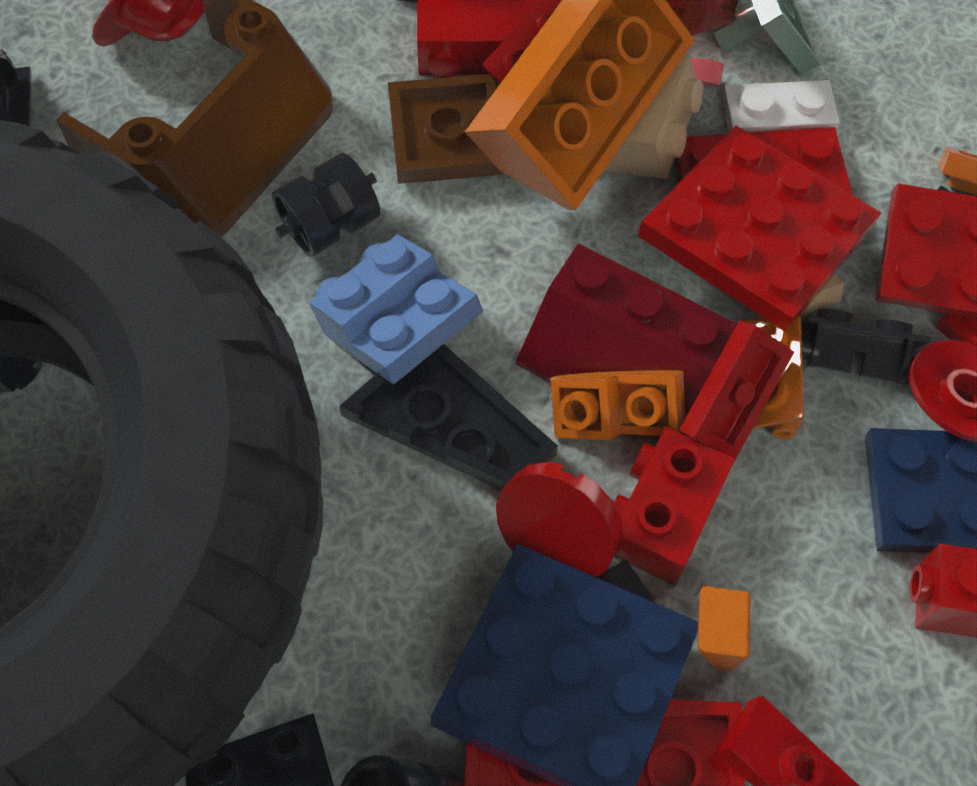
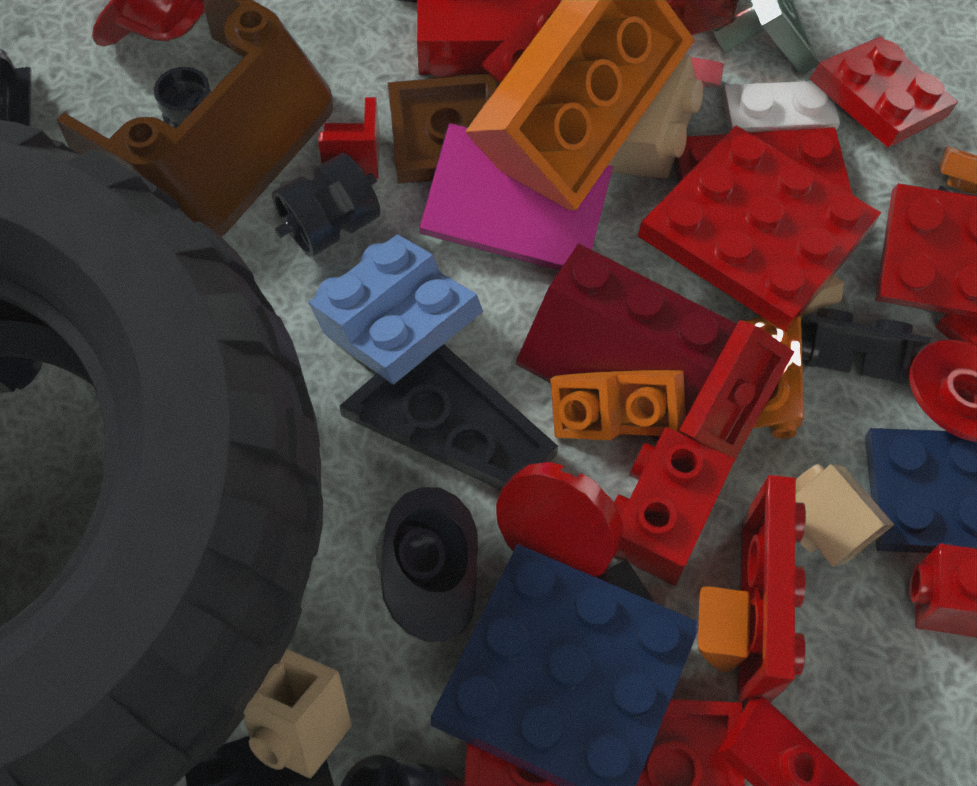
(179, 93): none -> black wheel
(297, 715): none -> tan brick
(357, 140): none -> red panel
(429, 564): none -> black piece
(497, 214): none -> dark pink tile
(775, 589): none -> red plate
(838, 514): none -> tan brick
(884, 90): none -> red plate

